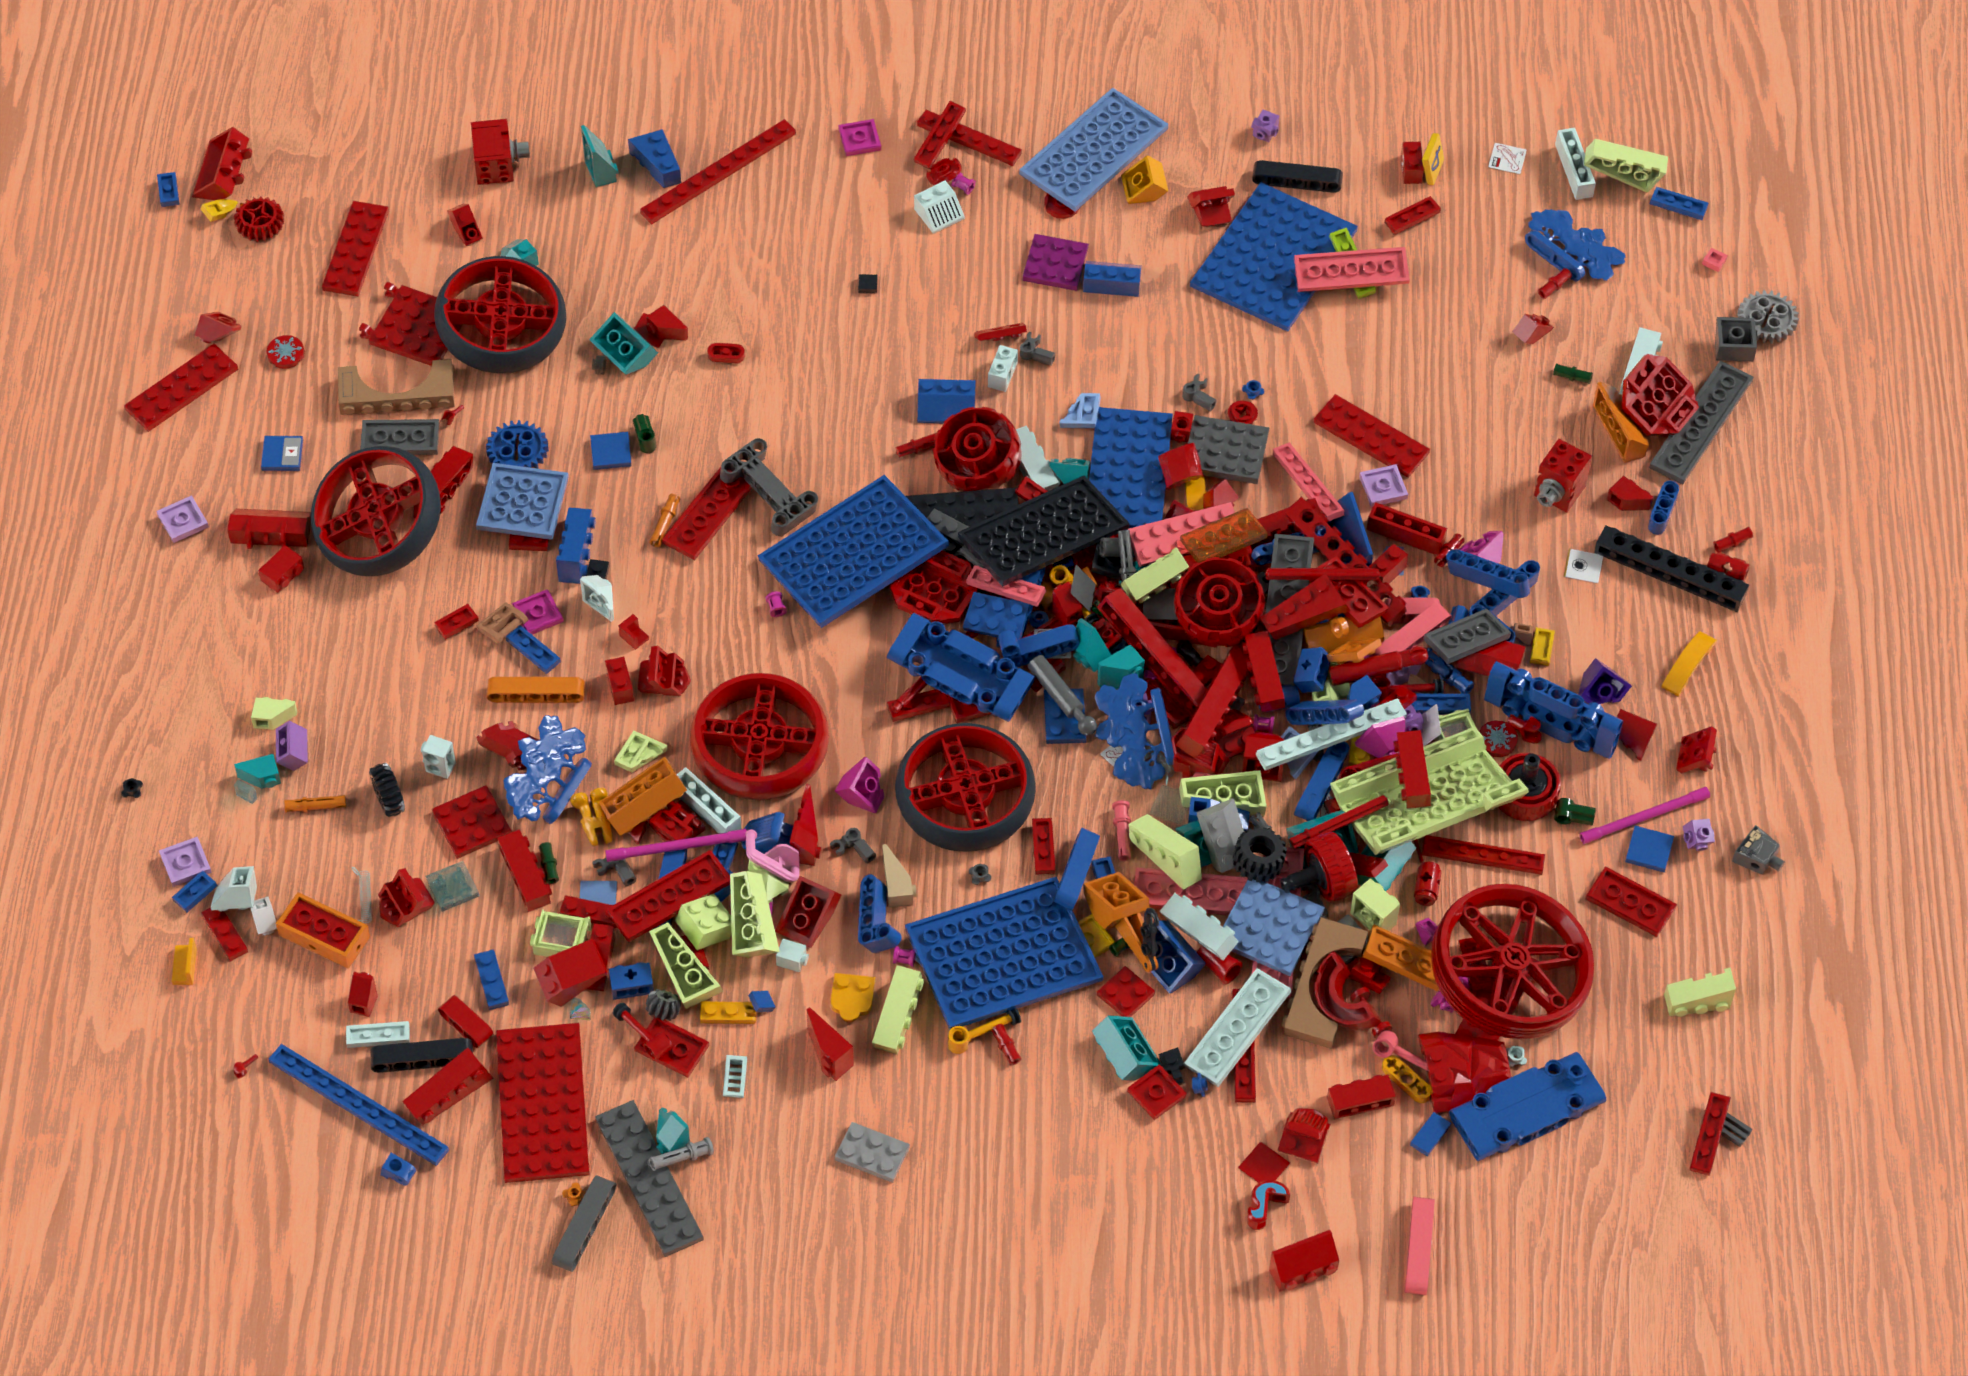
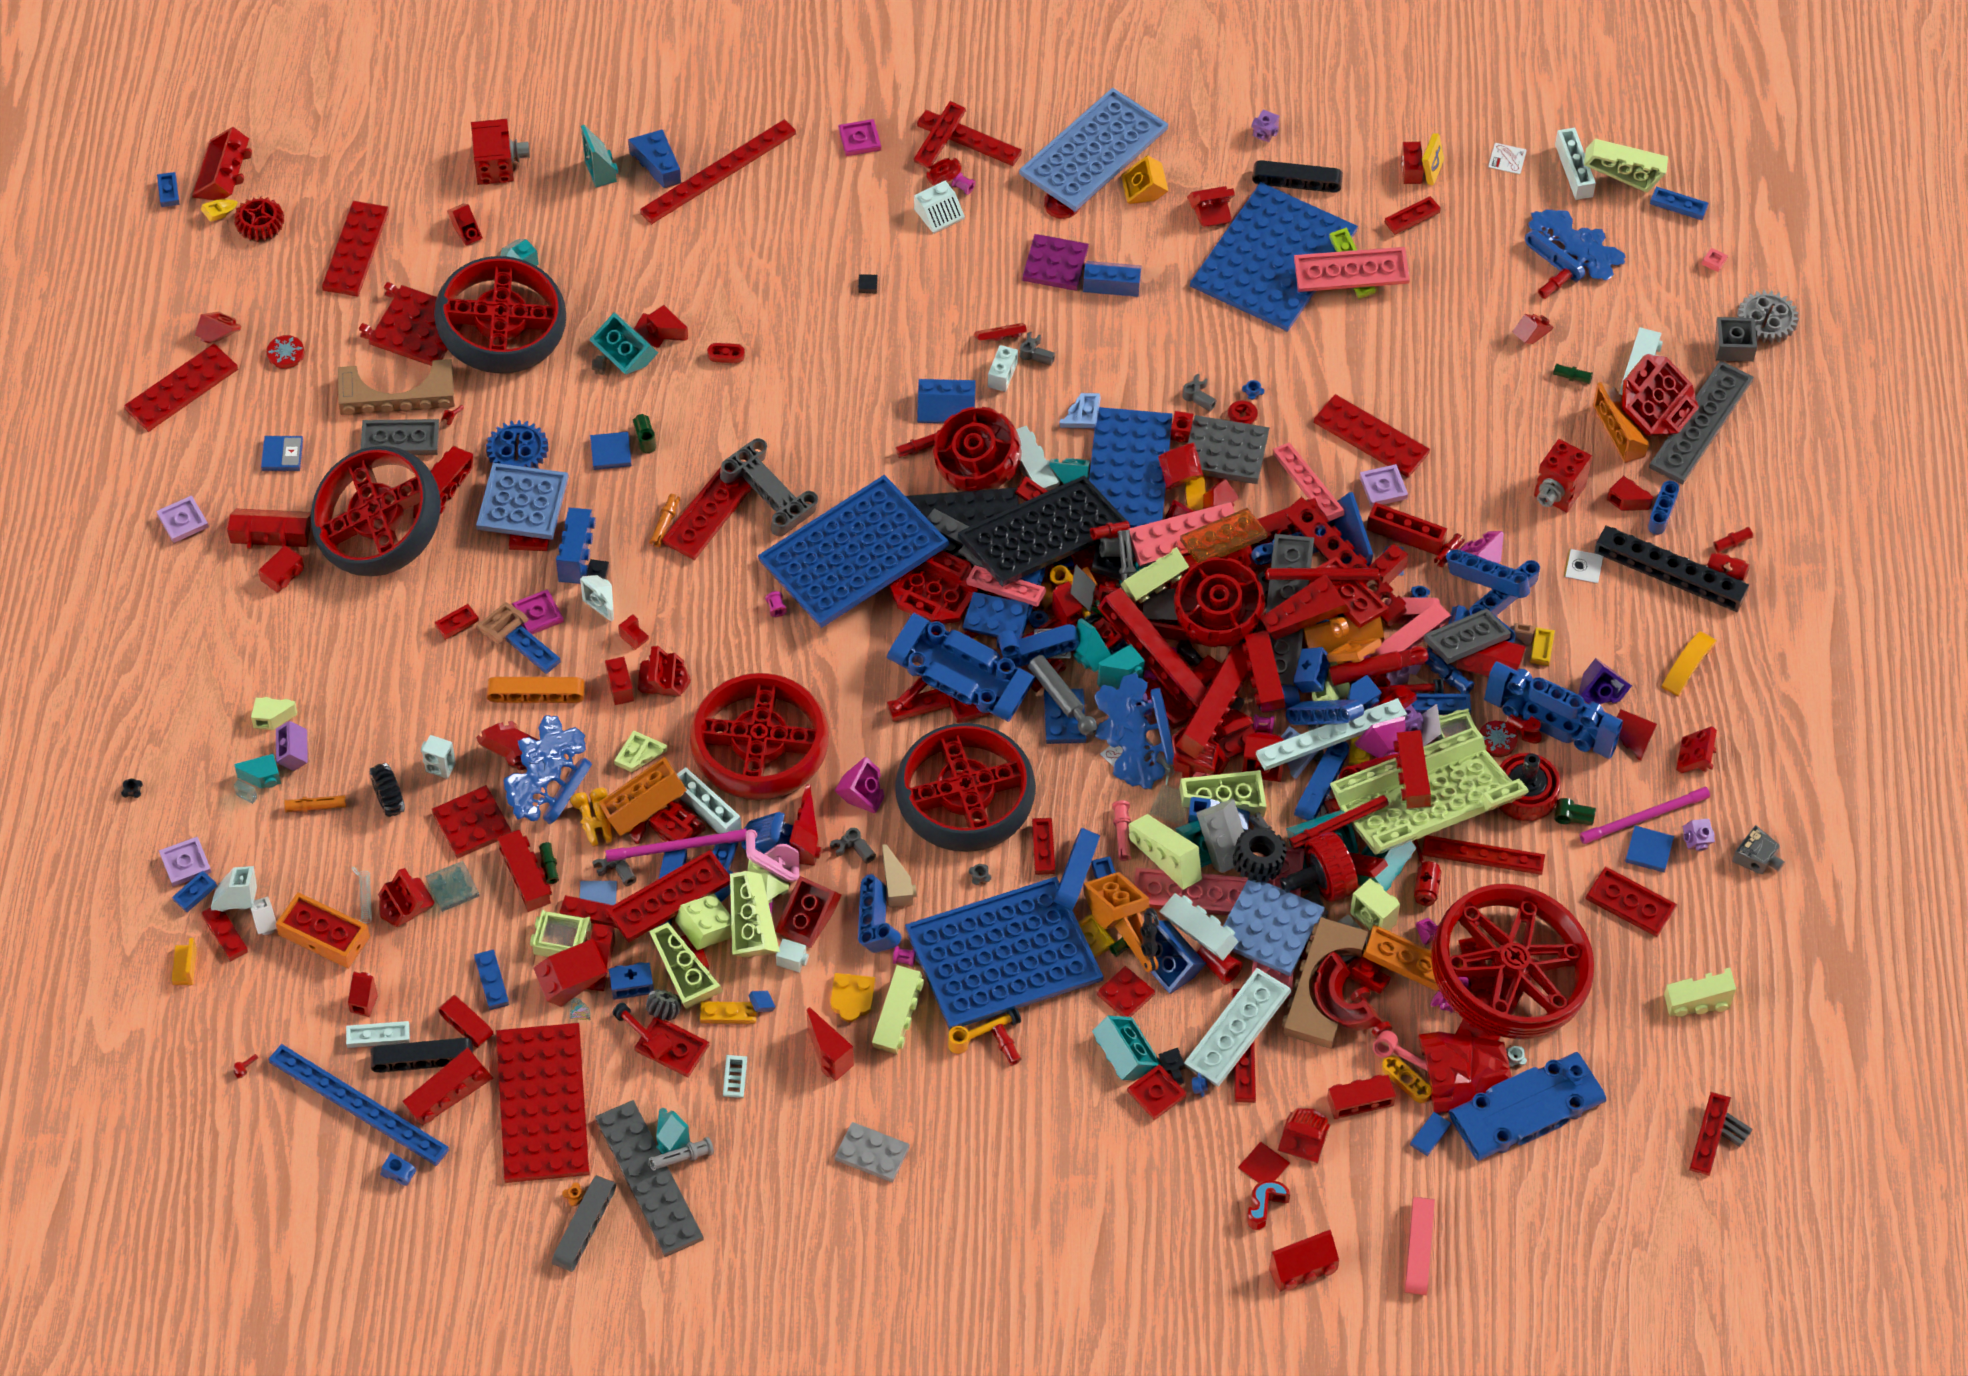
(1108, 530): none -> red pin

